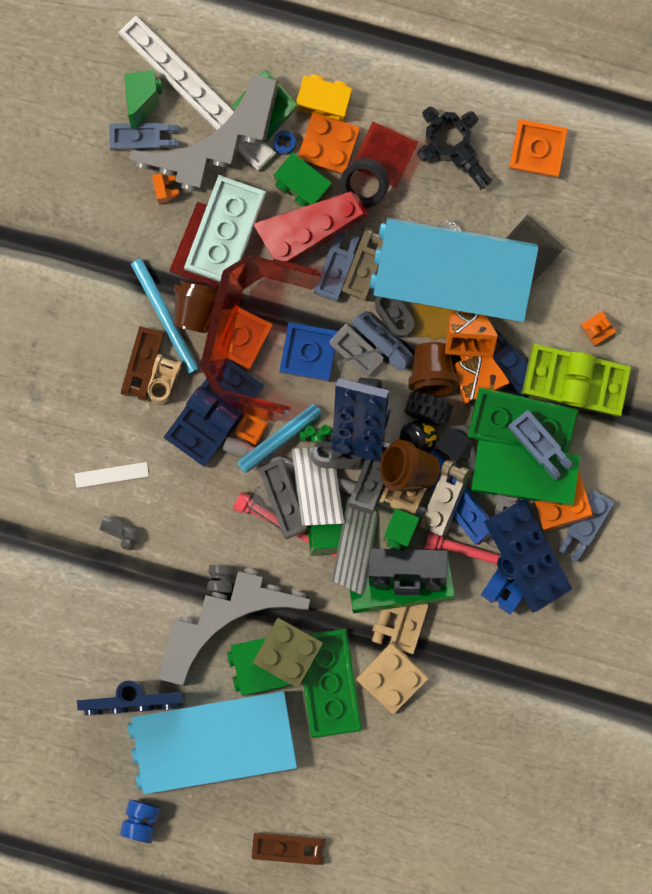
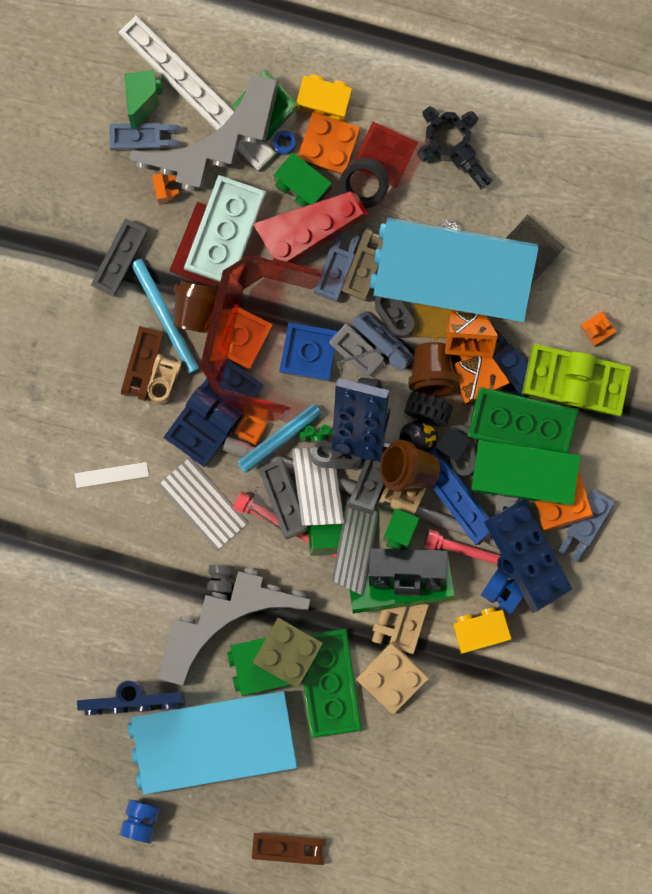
(118, 529): dark grey arm -> none
(119, 257): none -> dark grey plate
(203, 503): none -> sticker
(445, 499): plate -> none
(481, 630): none -> yellow brick
(538, 148): orange plate -> none
(539, 443): sand blue hinge -> none

